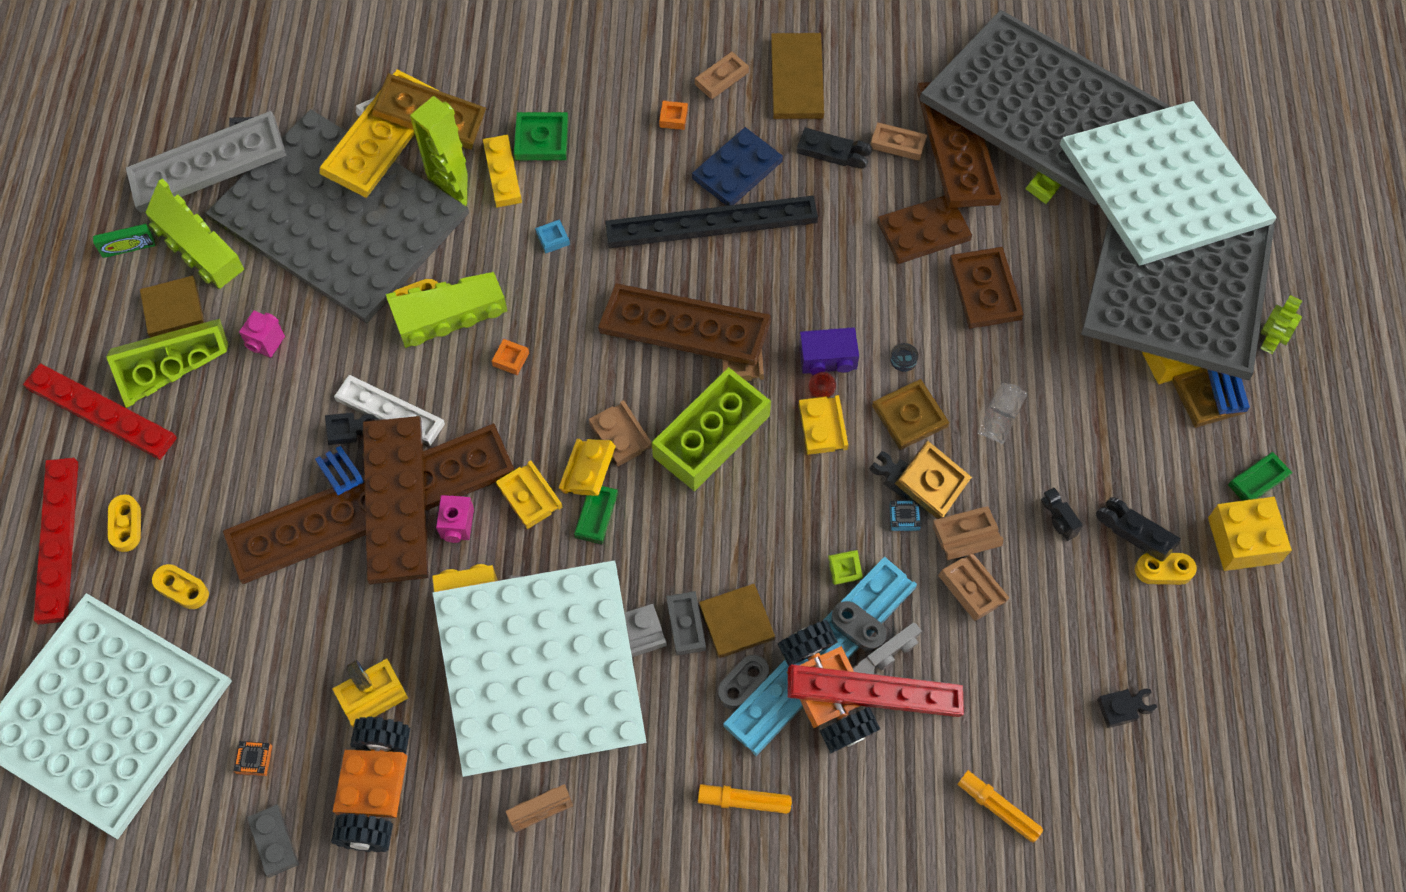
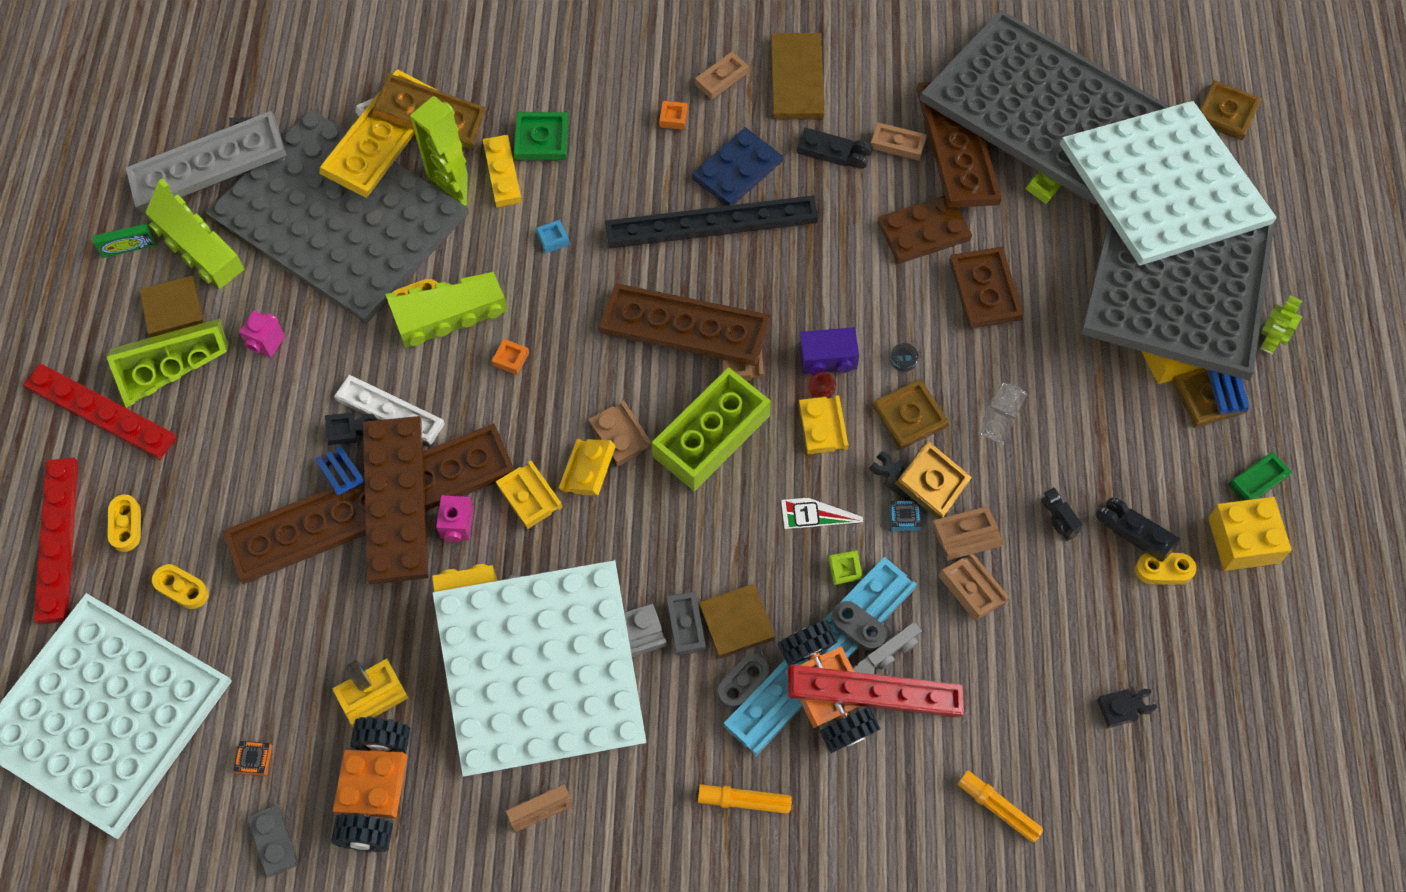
(596, 515): green tile -> none
(811, 513): none -> sticker
(1229, 109): none -> pearl gold tile

